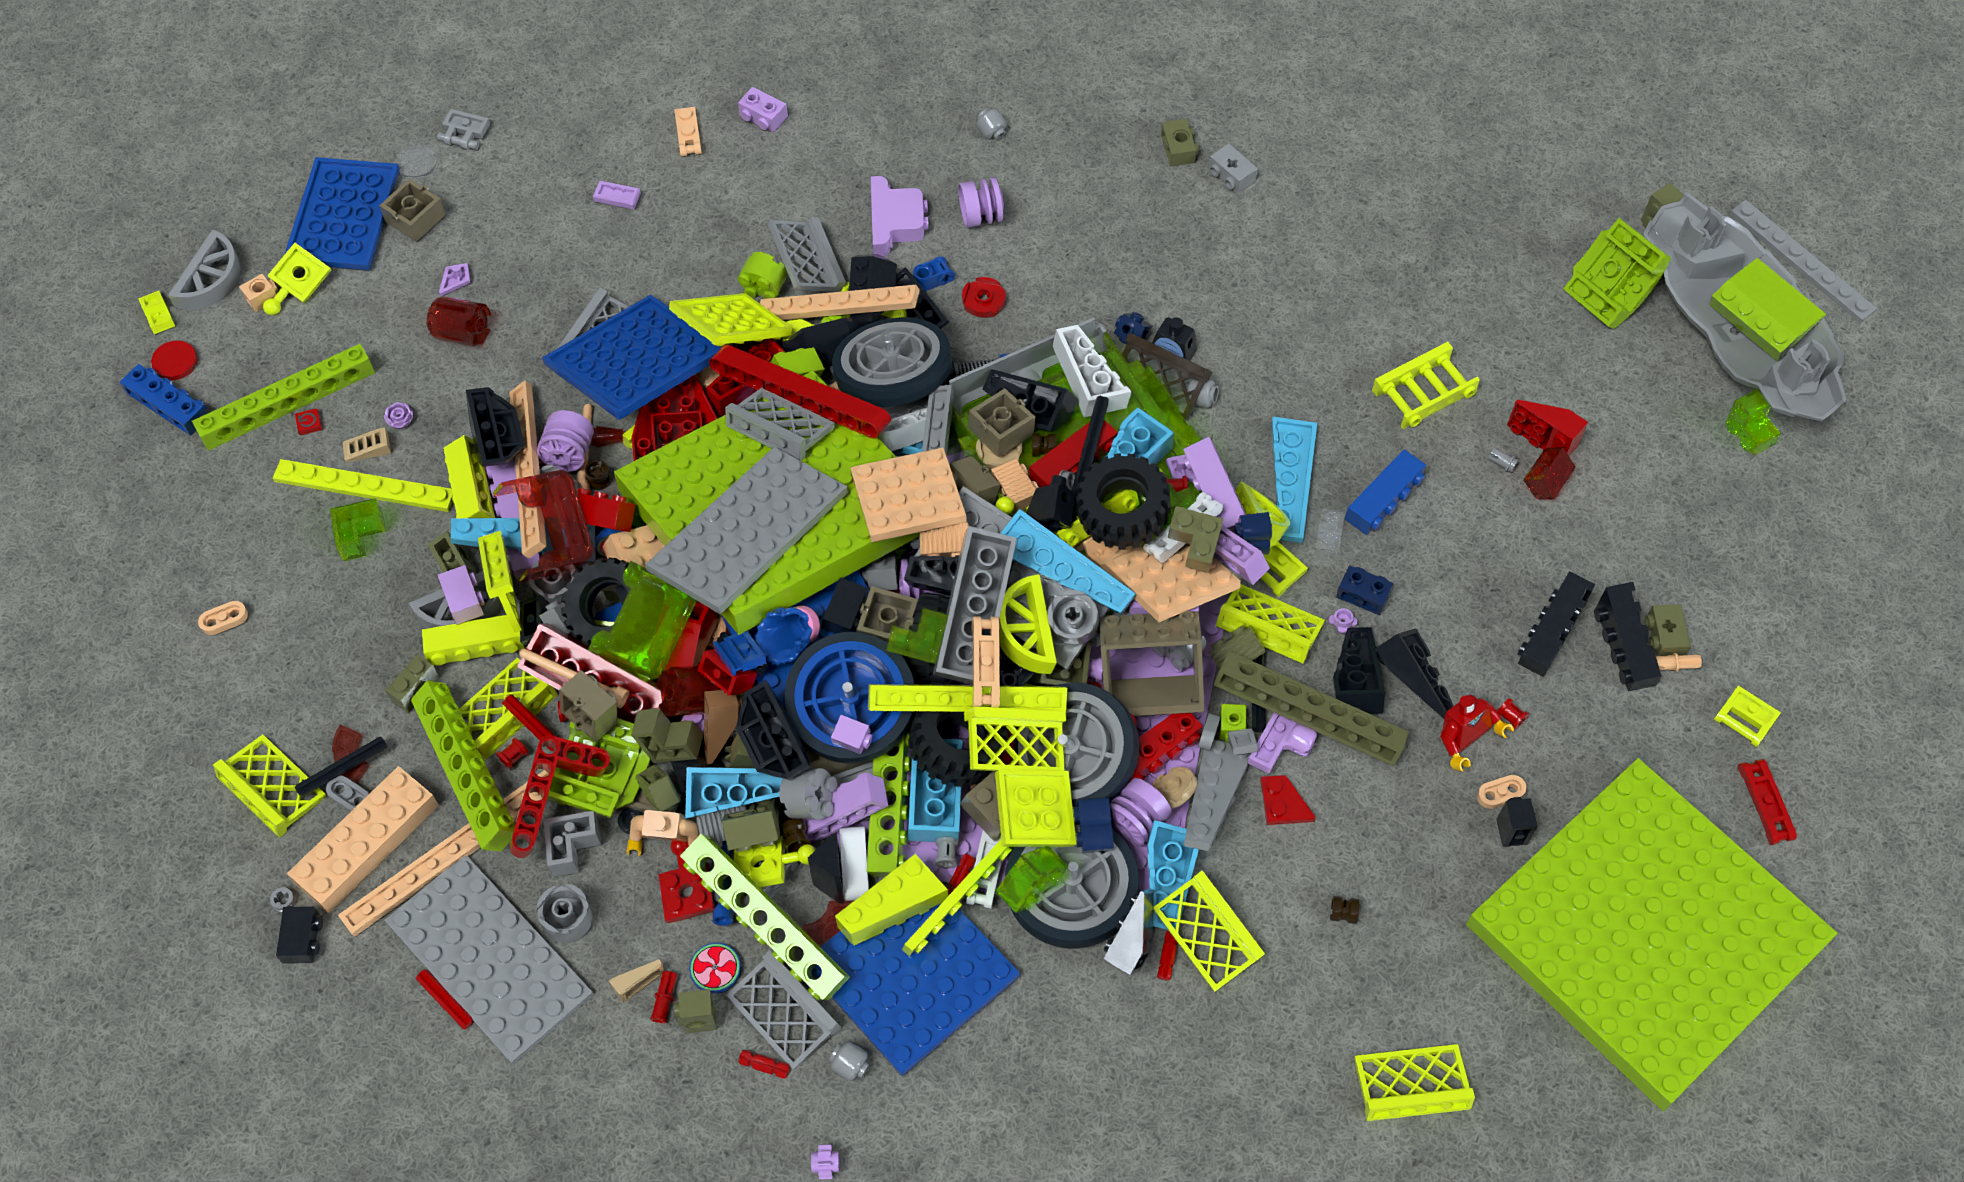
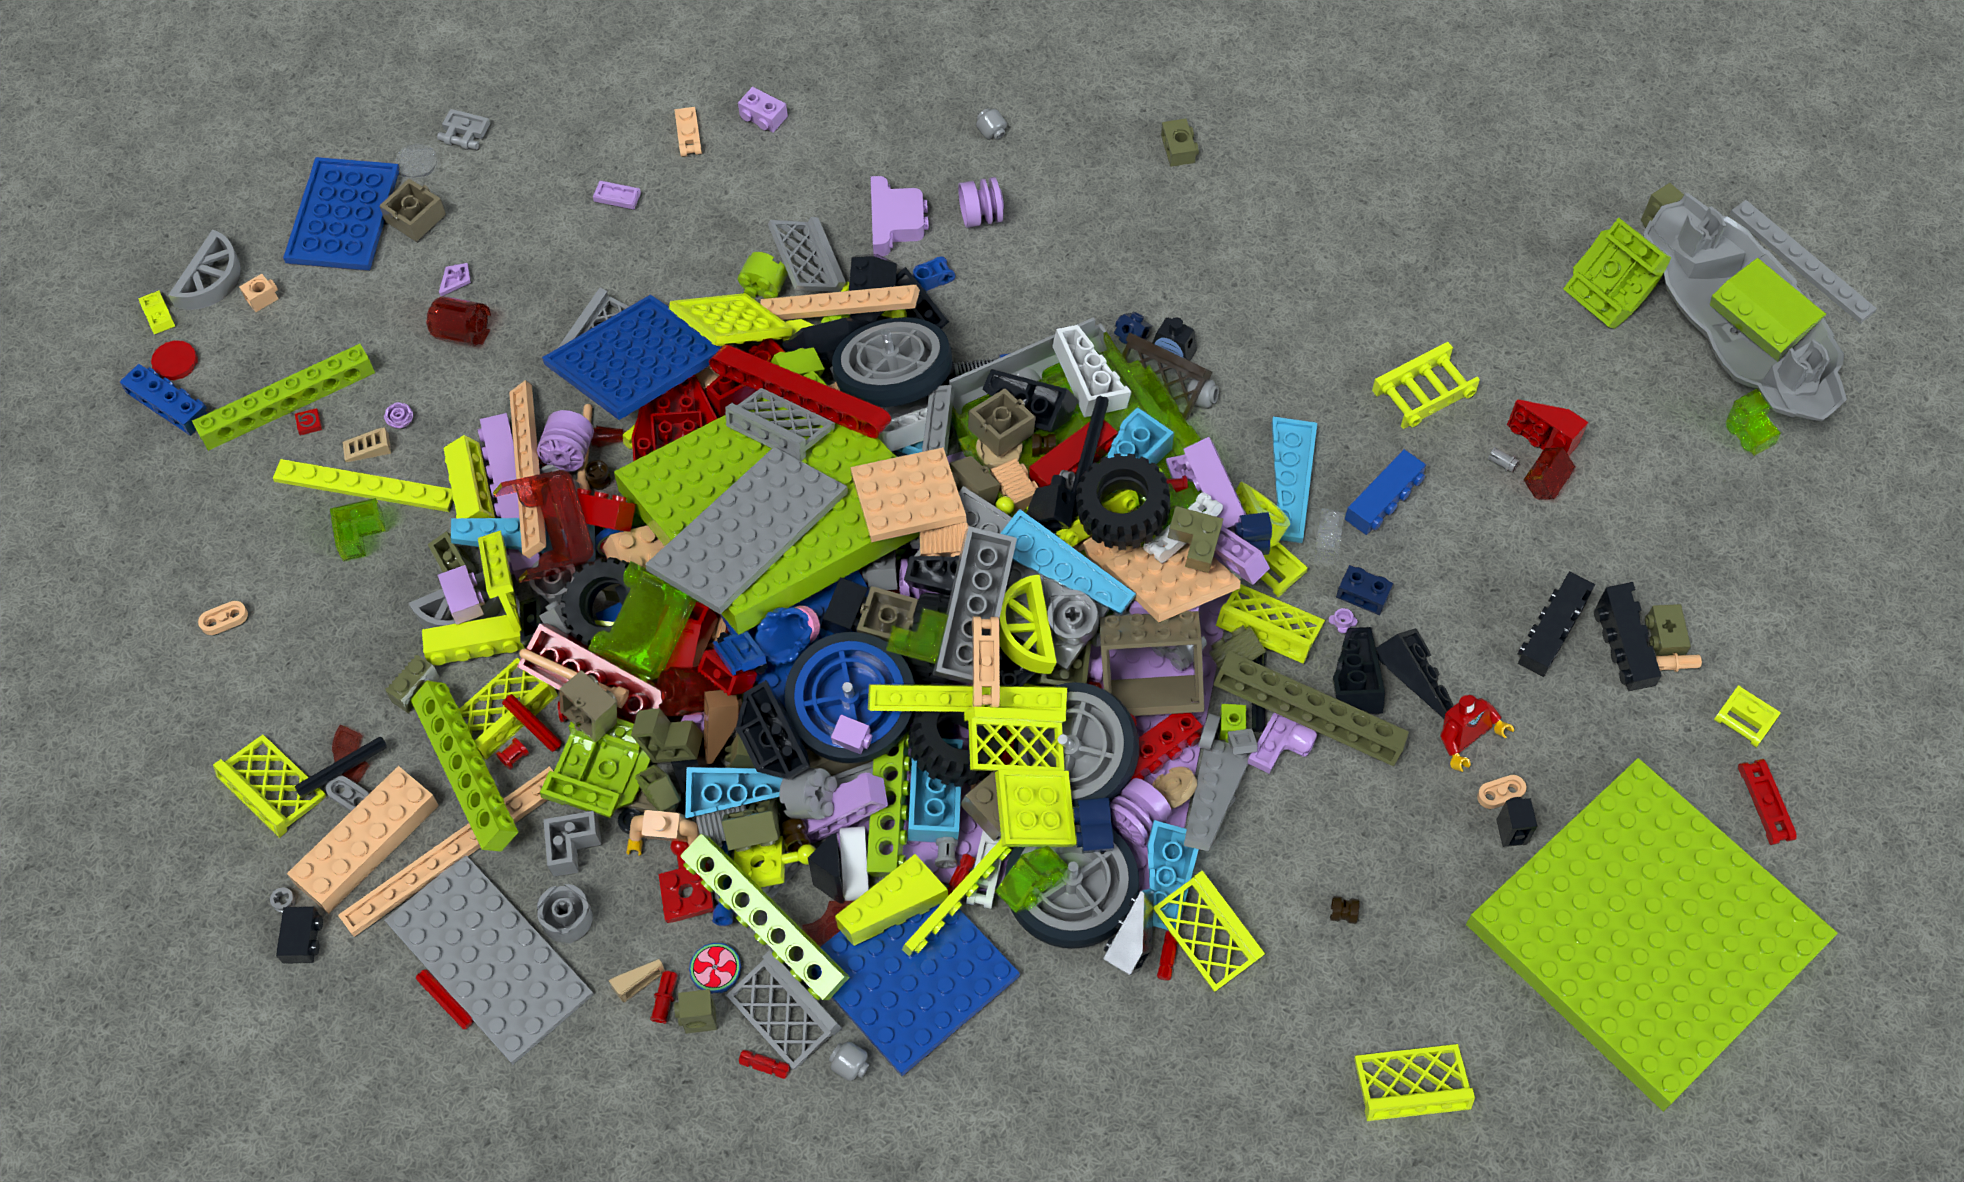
(300, 288): neon yellow plate -> none
(493, 427): black wedge -> none
(542, 784): red beam -> none
(825, 1161): lavender gear -> none
(983, 308): red plate -> none
(1232, 168): light grey brick -> none
(1283, 802): red wing -> none
(1512, 713): red bush -> none

